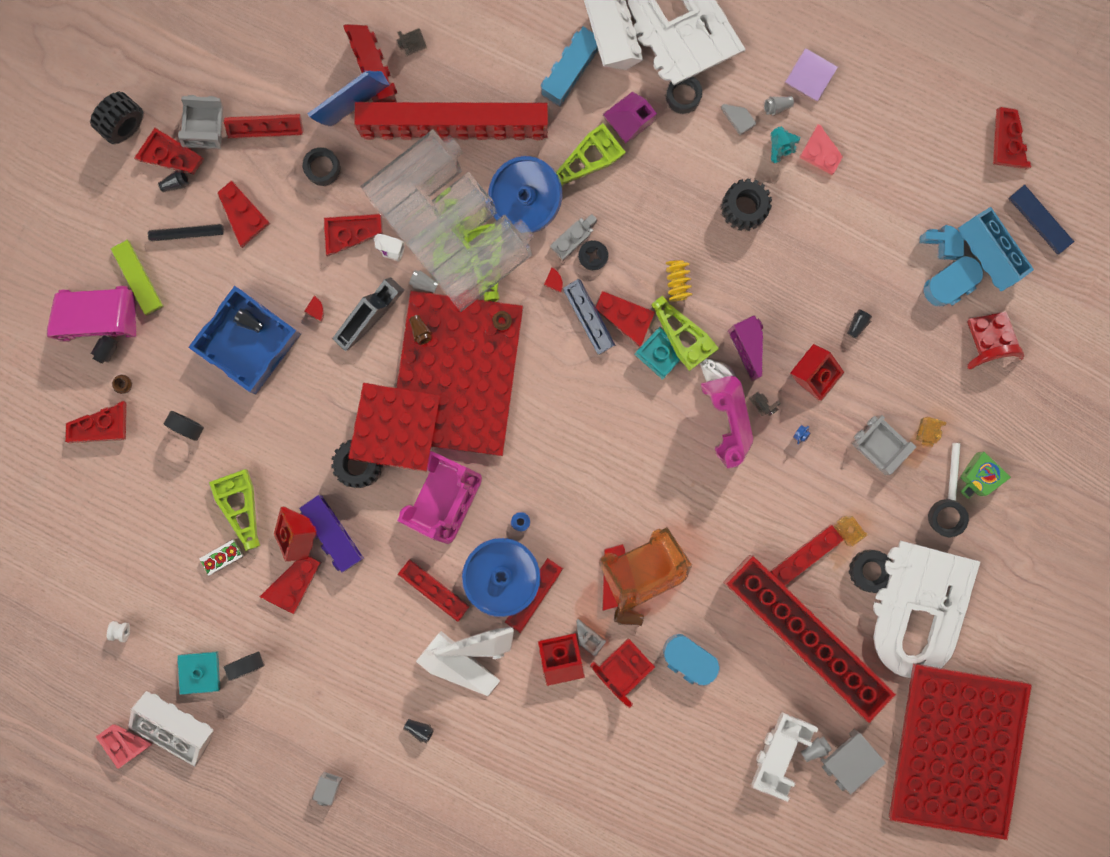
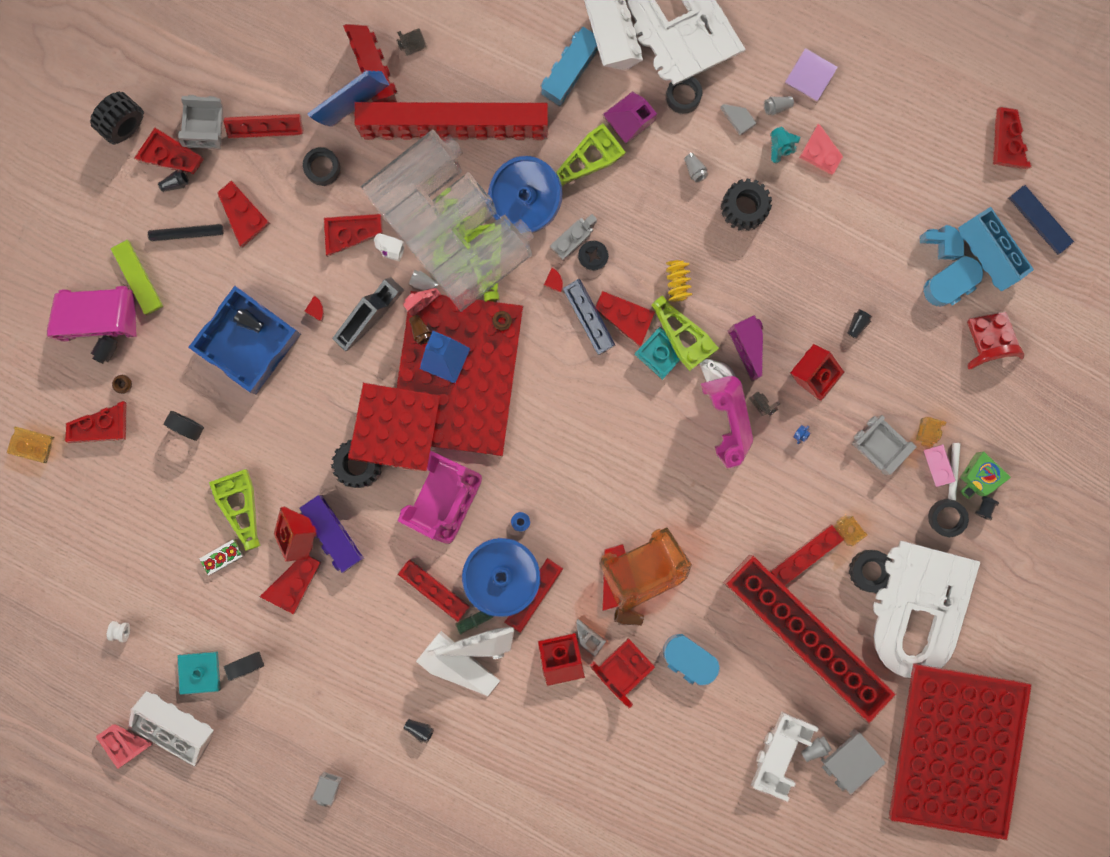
(30, 445): none -> clear yellow plate
(420, 300): none -> coral wing
(444, 357): none -> blue slope
(472, 621): none -> clear green axle
(696, 169): none -> light grey cone
(939, 465): none -> bright pink plate
(986, 508): none -> black bush

